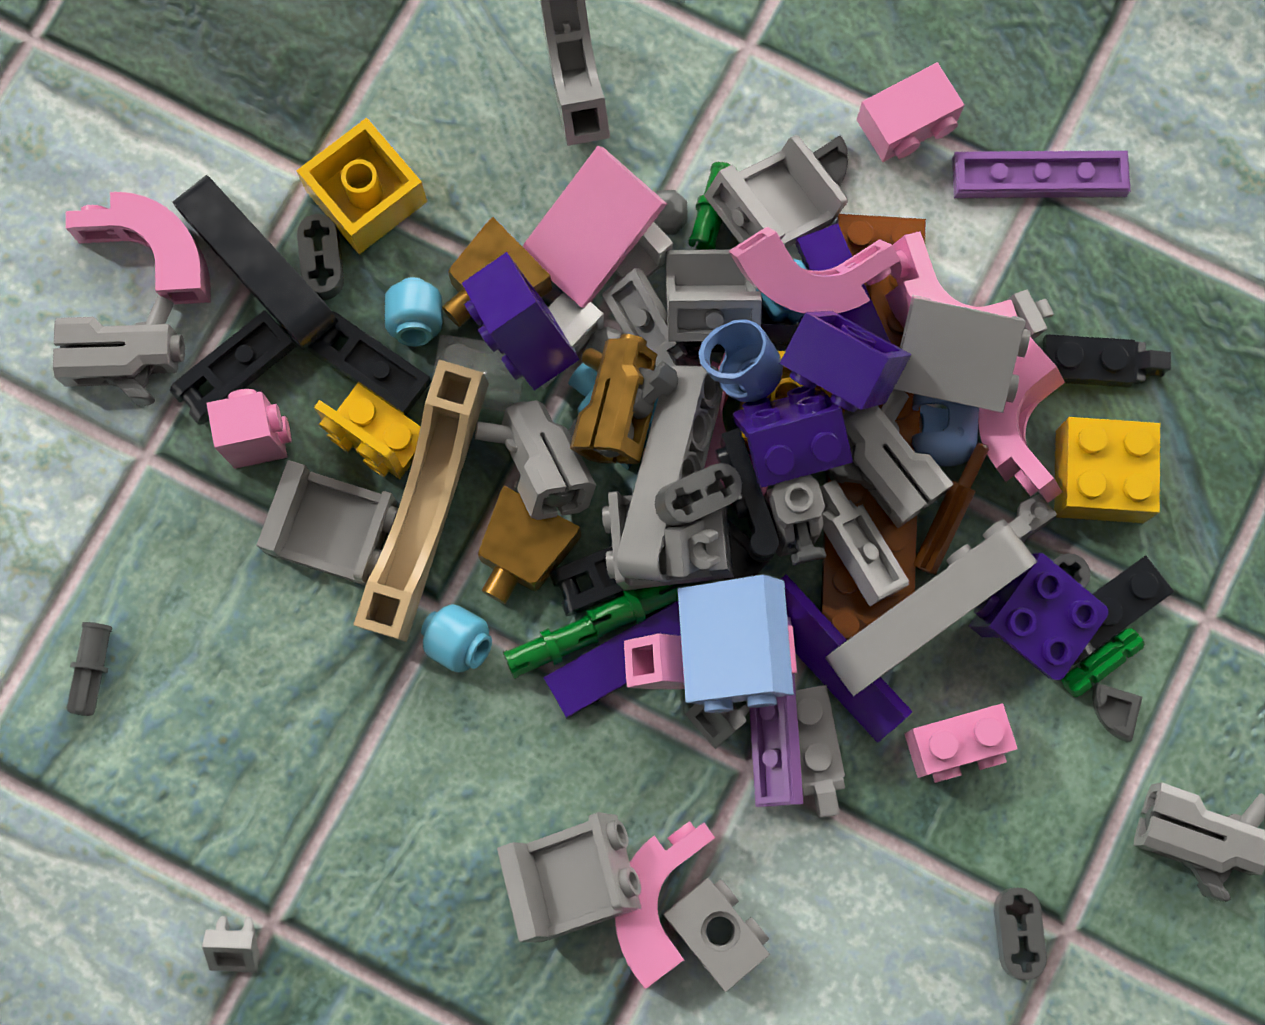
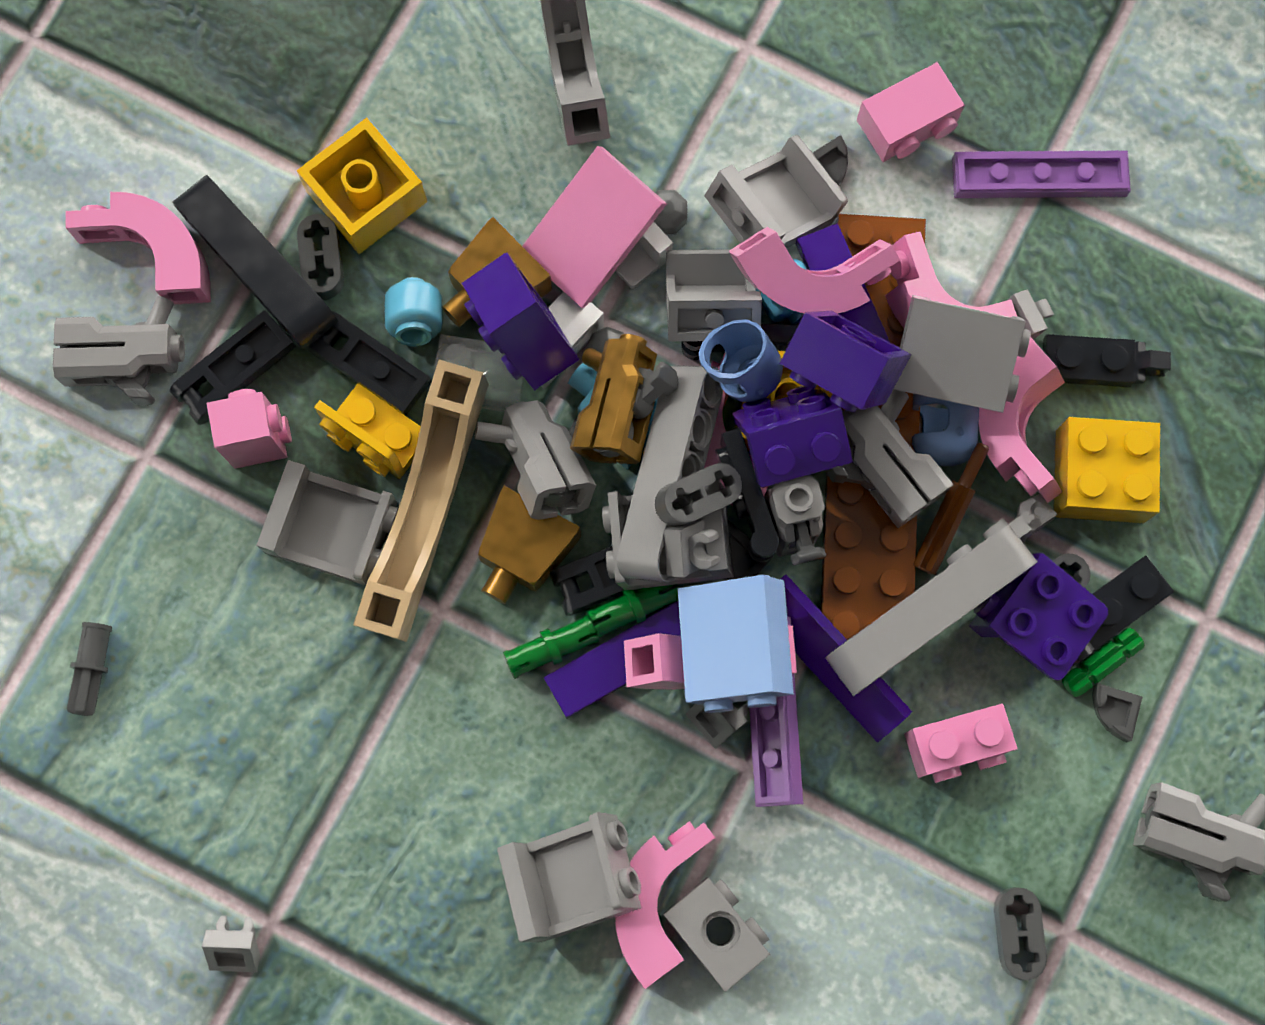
(456, 638): medium azure head -> none
(642, 314): light grey hinge -> none
(707, 221): green pin -> none
(819, 750): light grey hinge -> none
(860, 546): light grey hinge -> none

